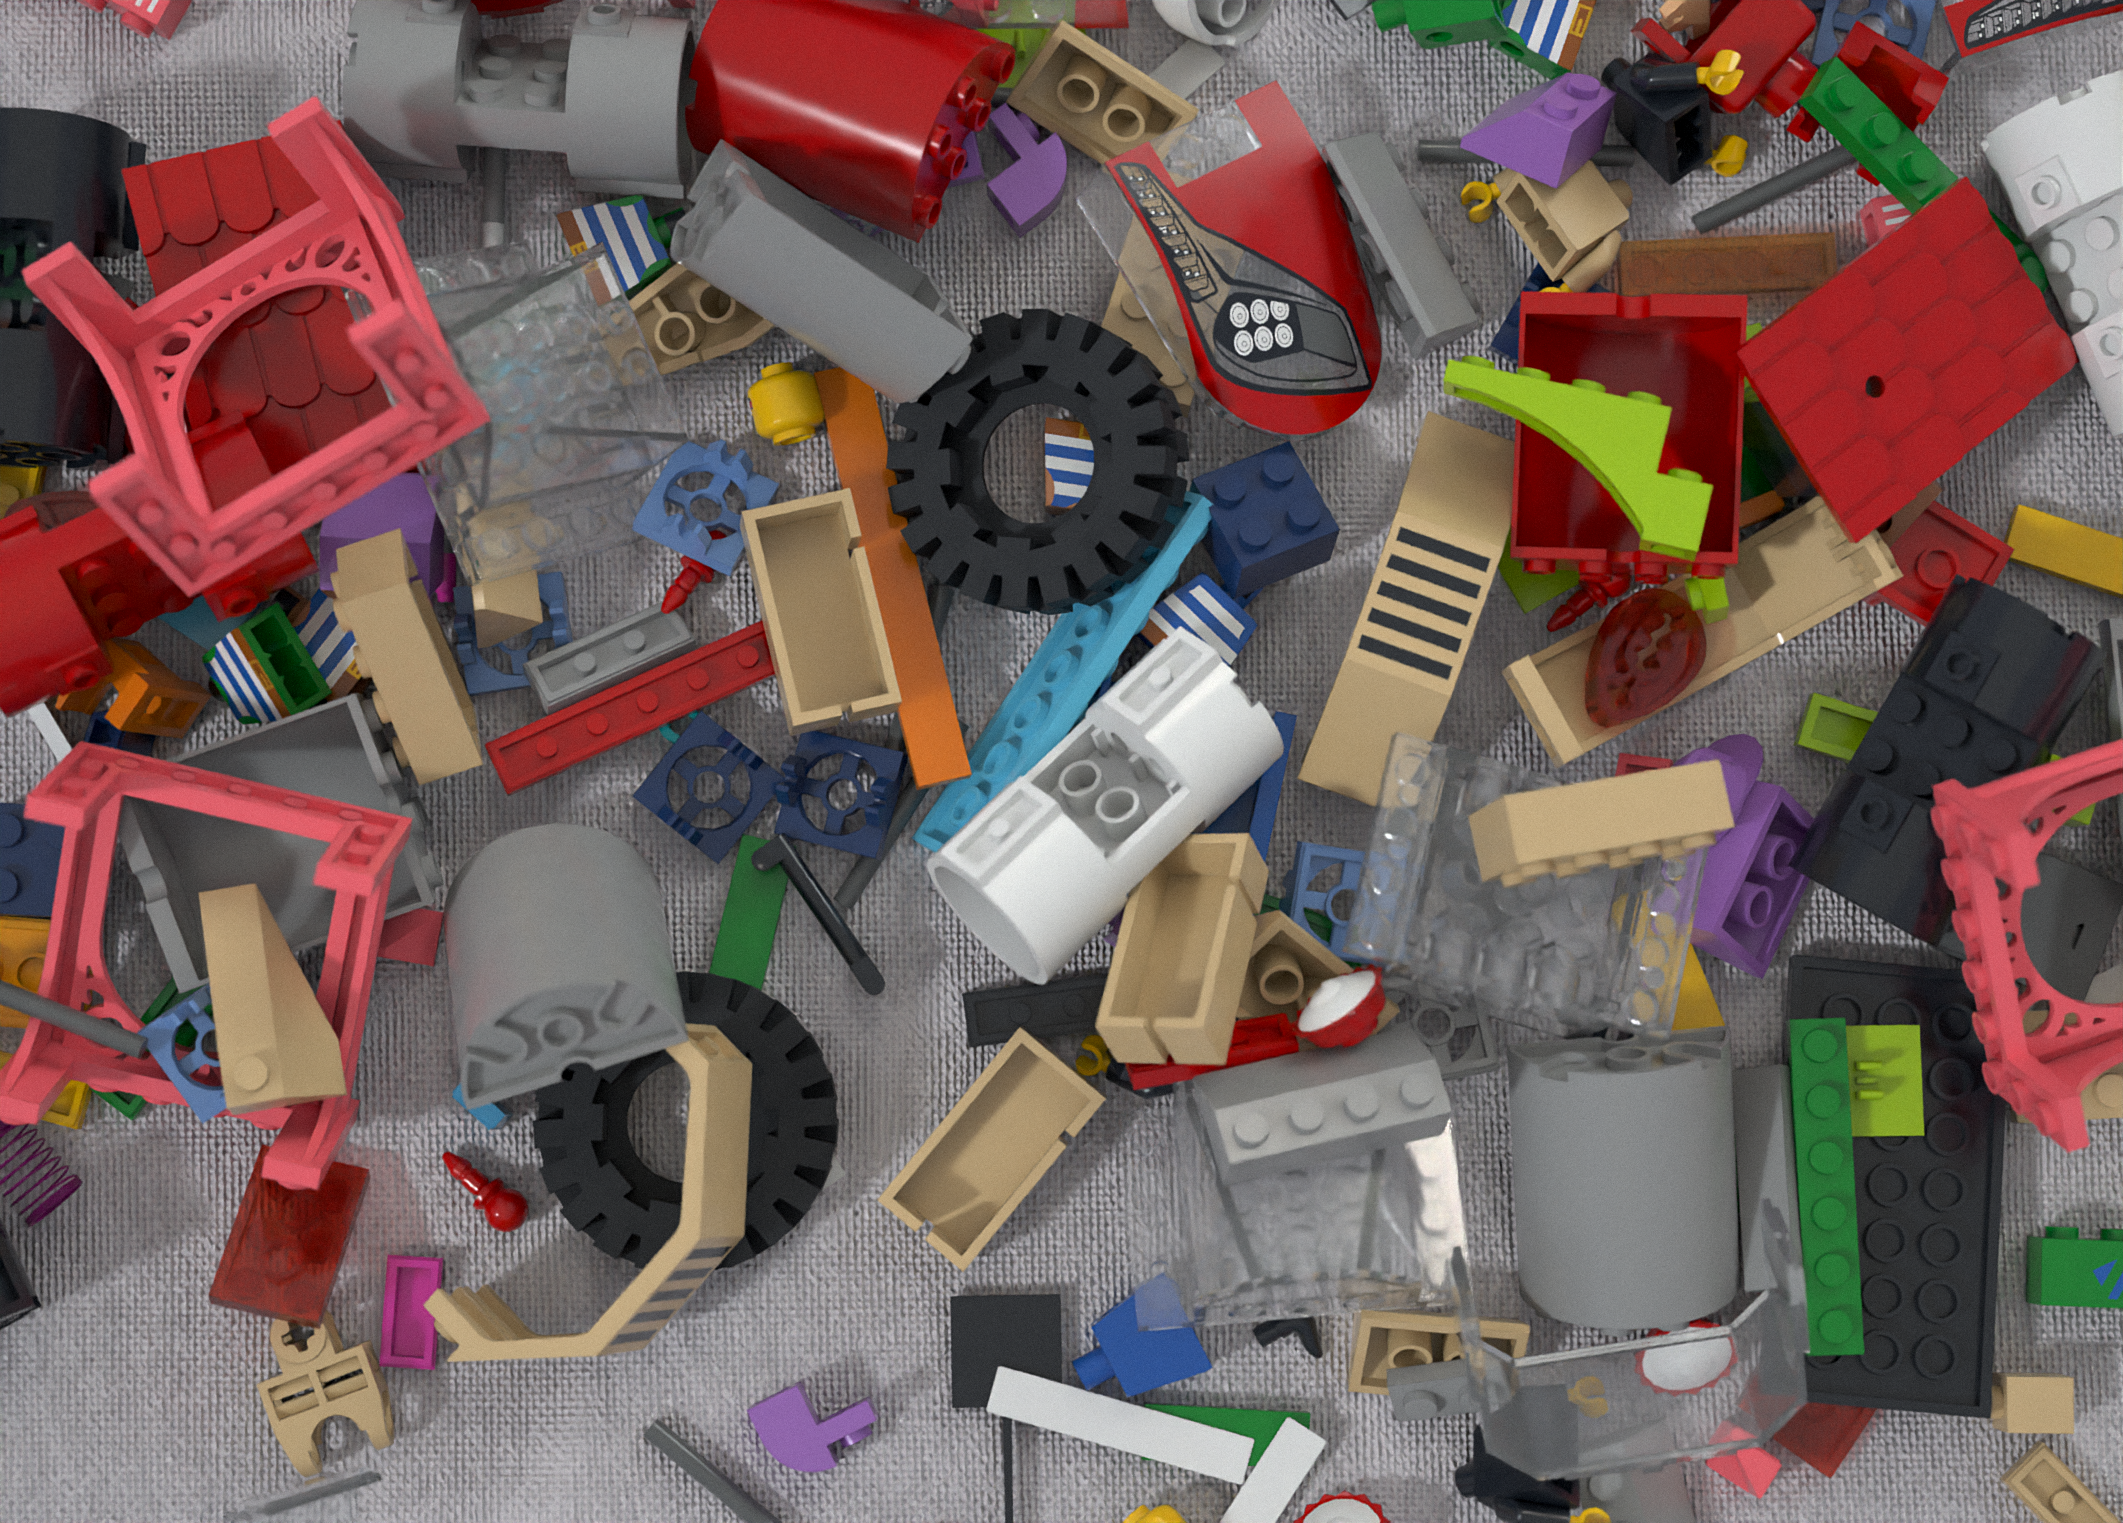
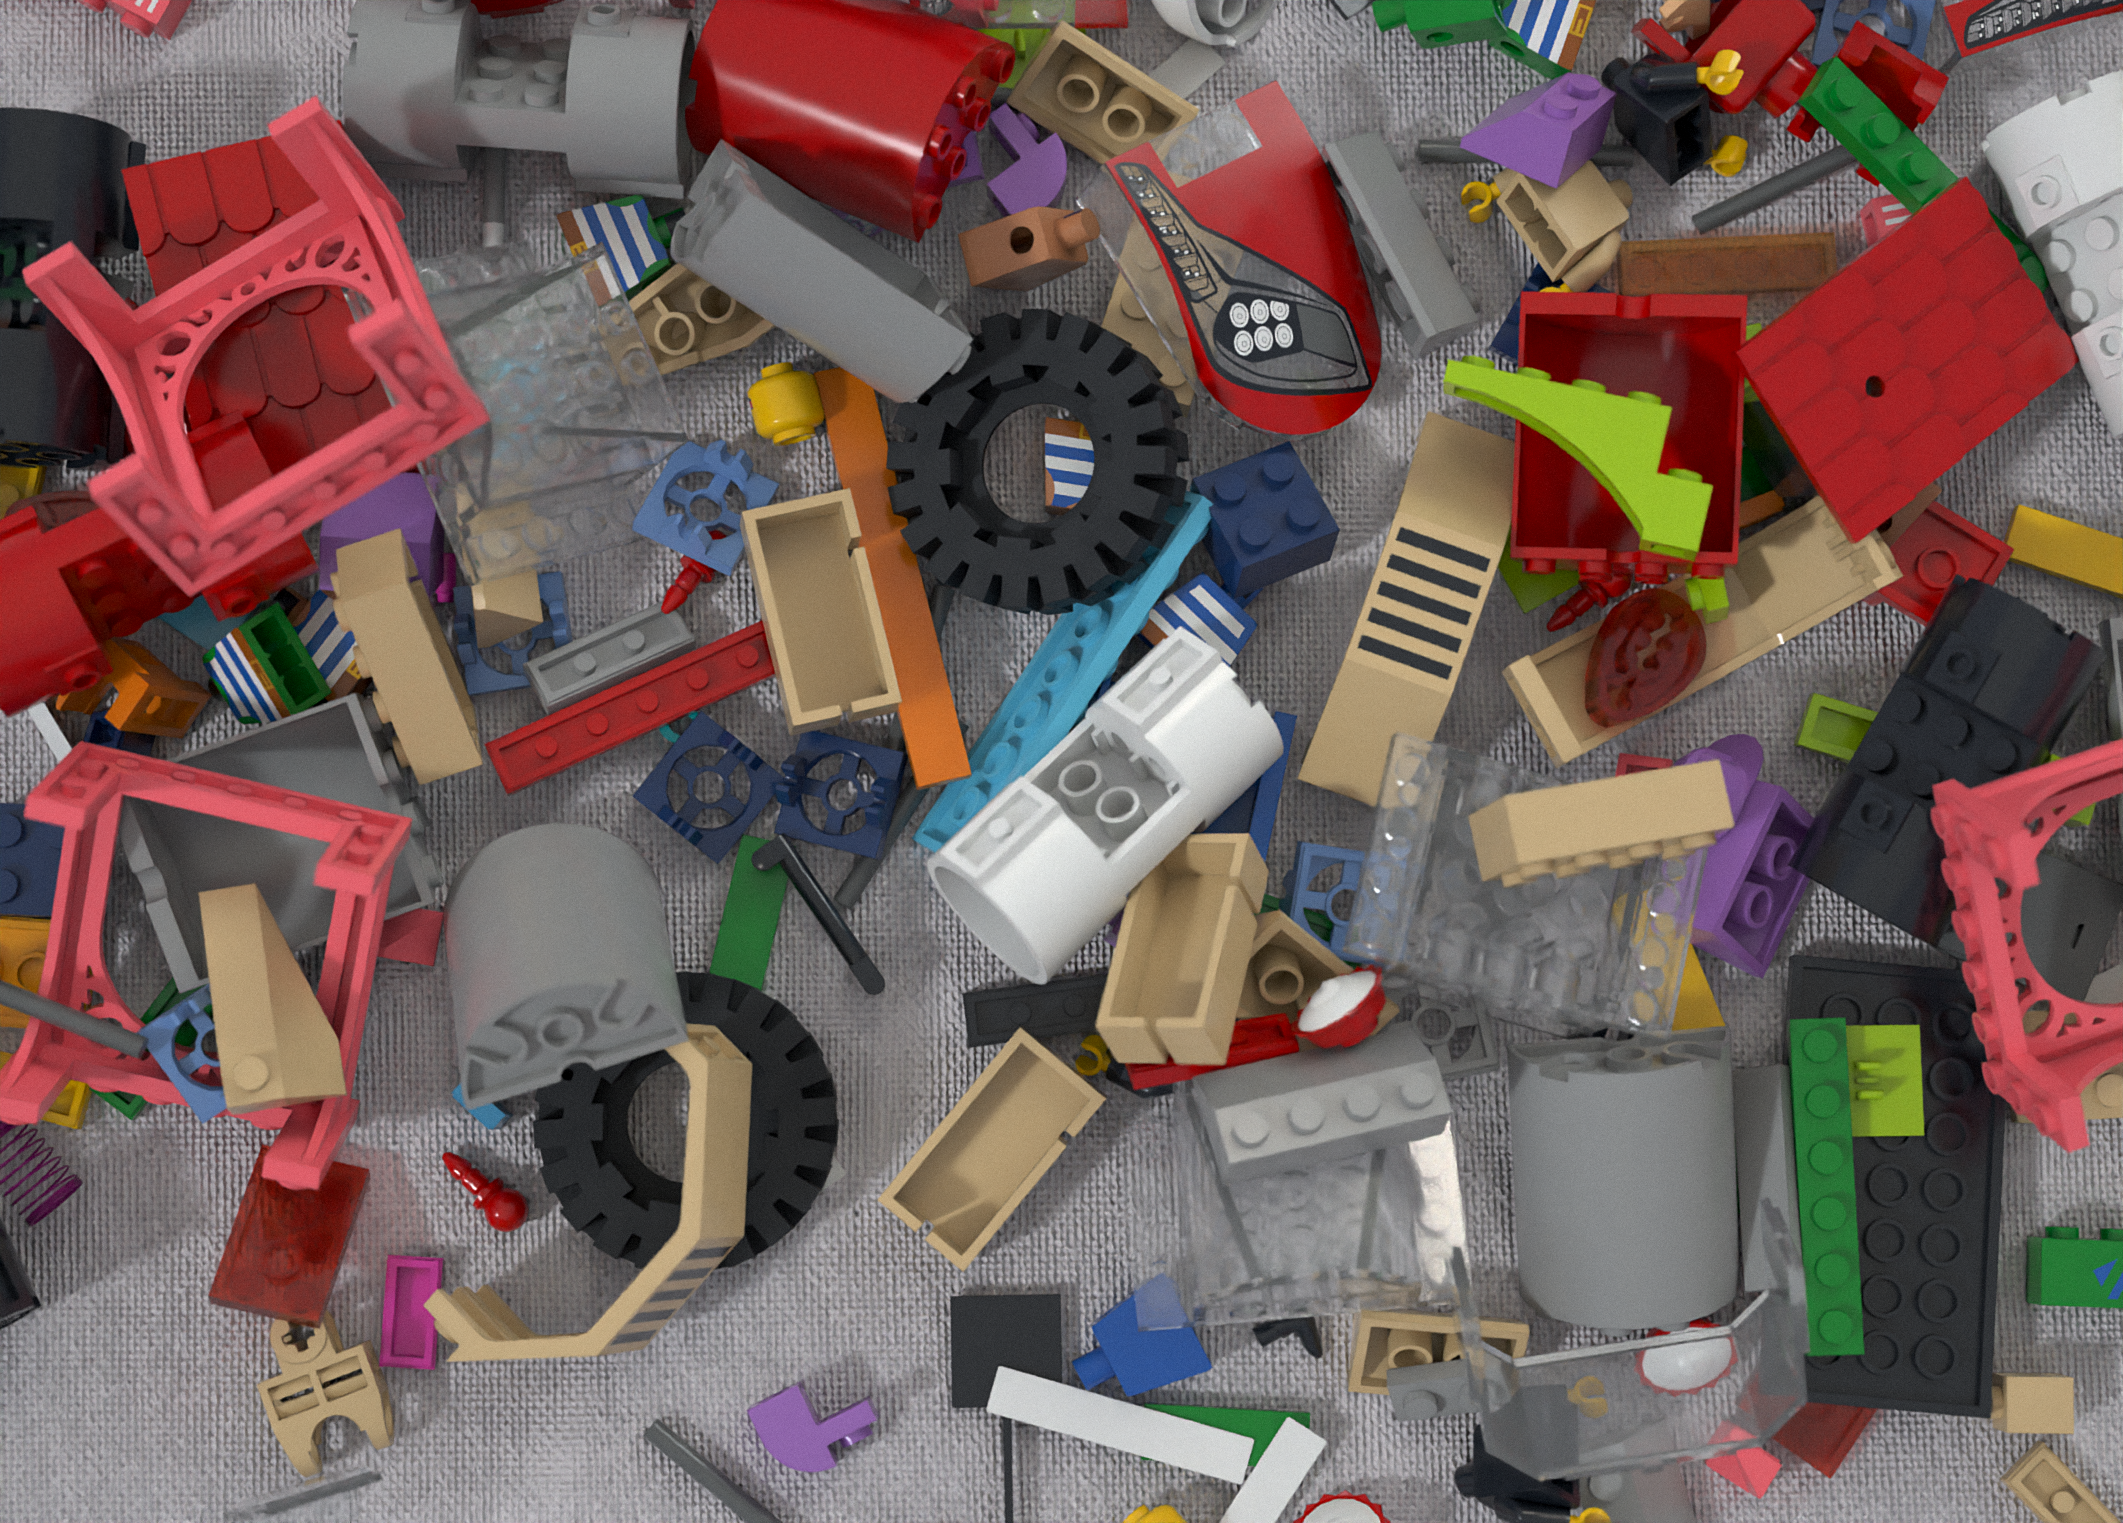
(1028, 247): none -> nougat torso

